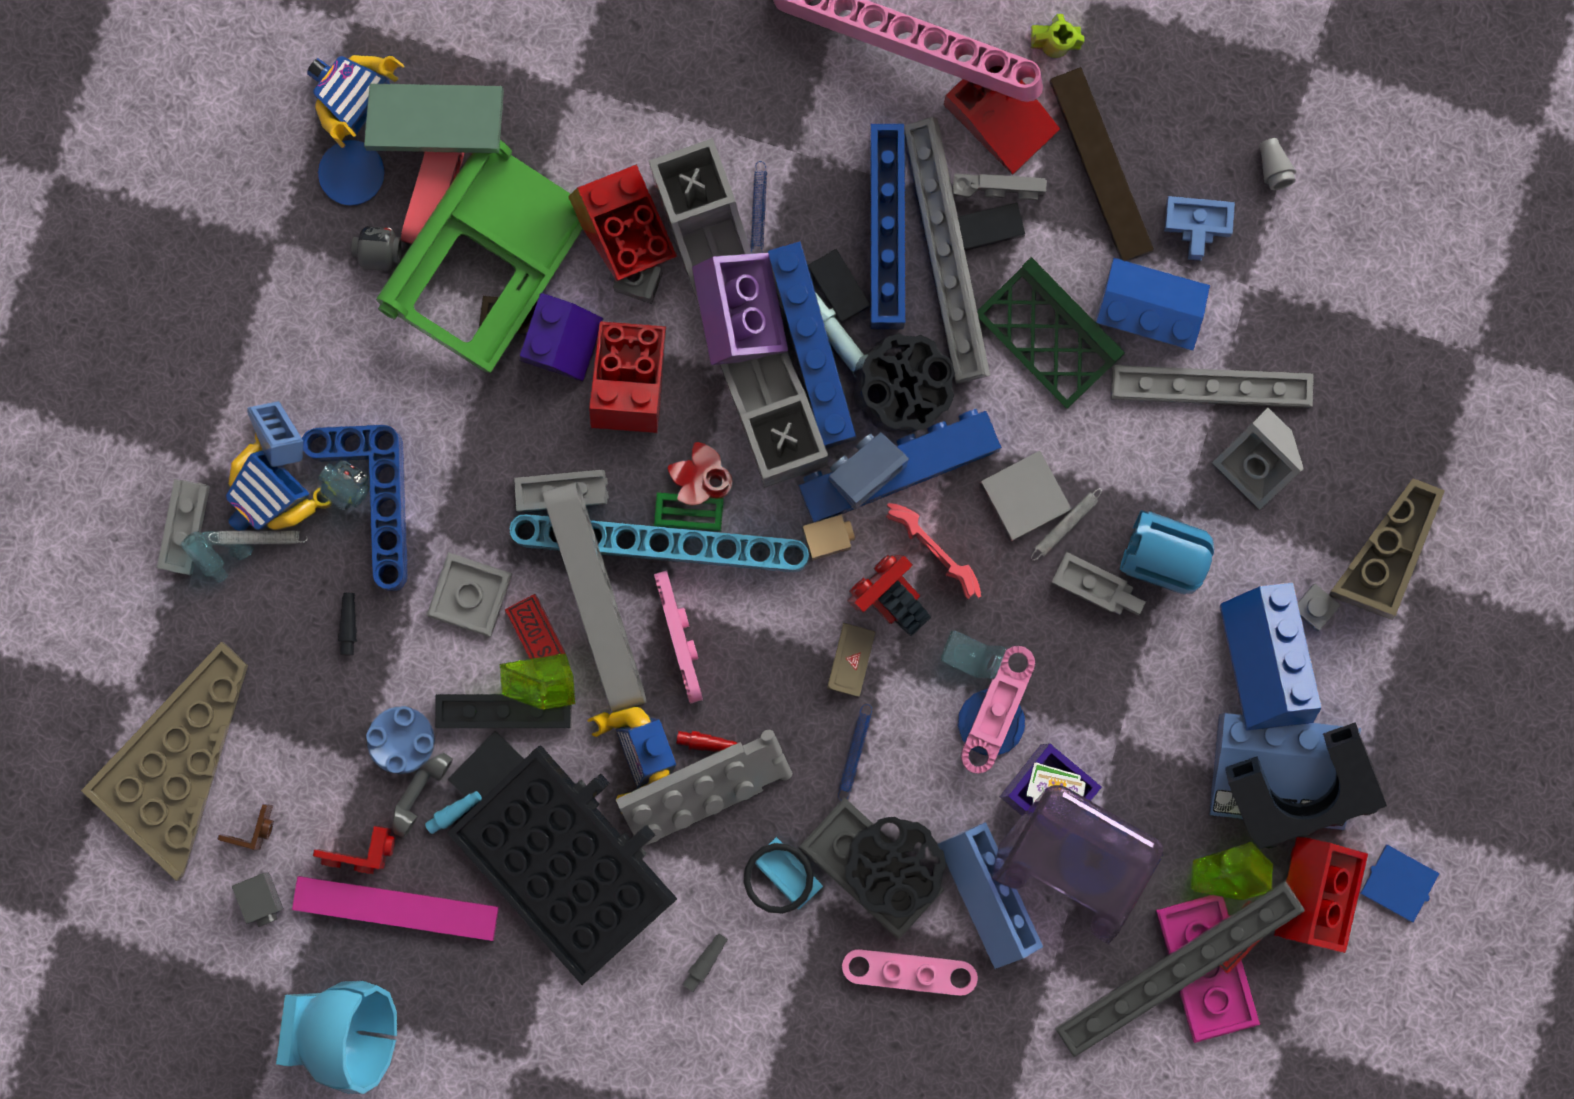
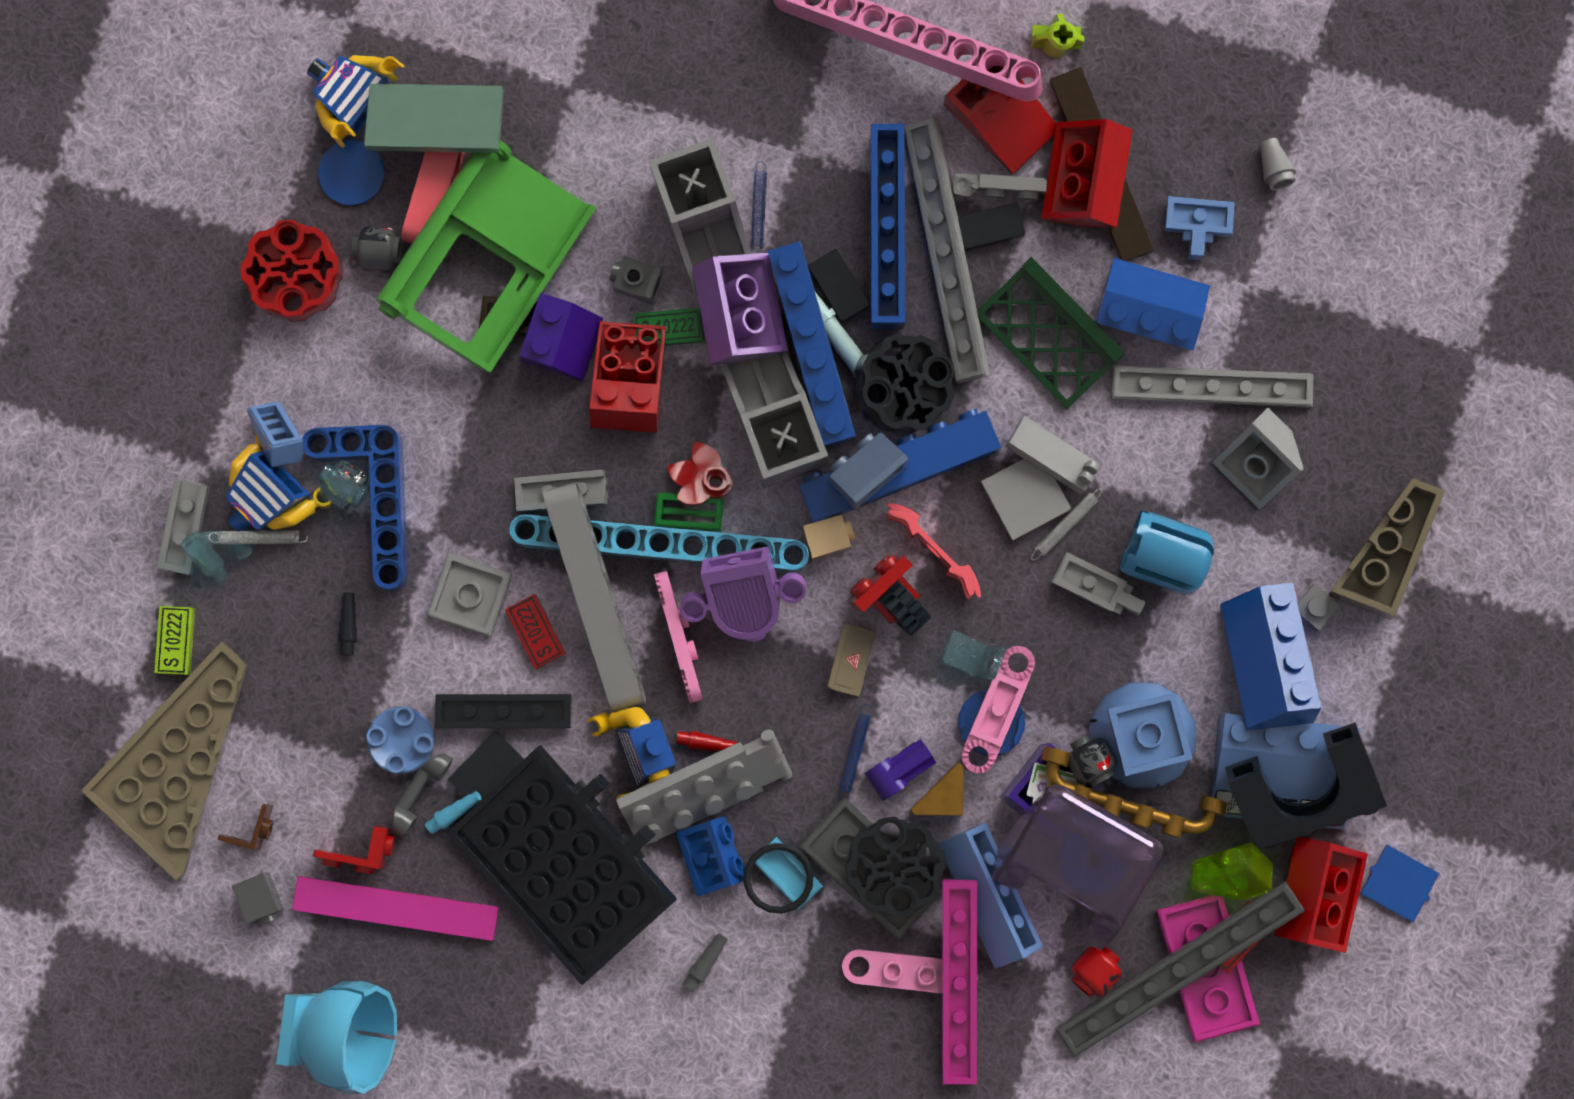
(174, 640): none -> lime tile
(309, 244): none -> red connector
(539, 681): clear neon green slope -> none
(622, 222): red slope -> none
(681, 325): none -> green tile
(711, 856): none -> blue bracket
(742, 593): none -> medium lavender piece
(895, 772): none -> dark purple piece
(944, 796): none -> pearl gold slope
(960, 982): none -> dark pink plate
(1052, 455): none -> light grey hinge
(1087, 173): none -> red slope
(1091, 761): none -> dark grey head
(1096, 971): none -> red head
(1140, 814): none -> pearl gold bar
(1147, 734): none -> medium blue plate

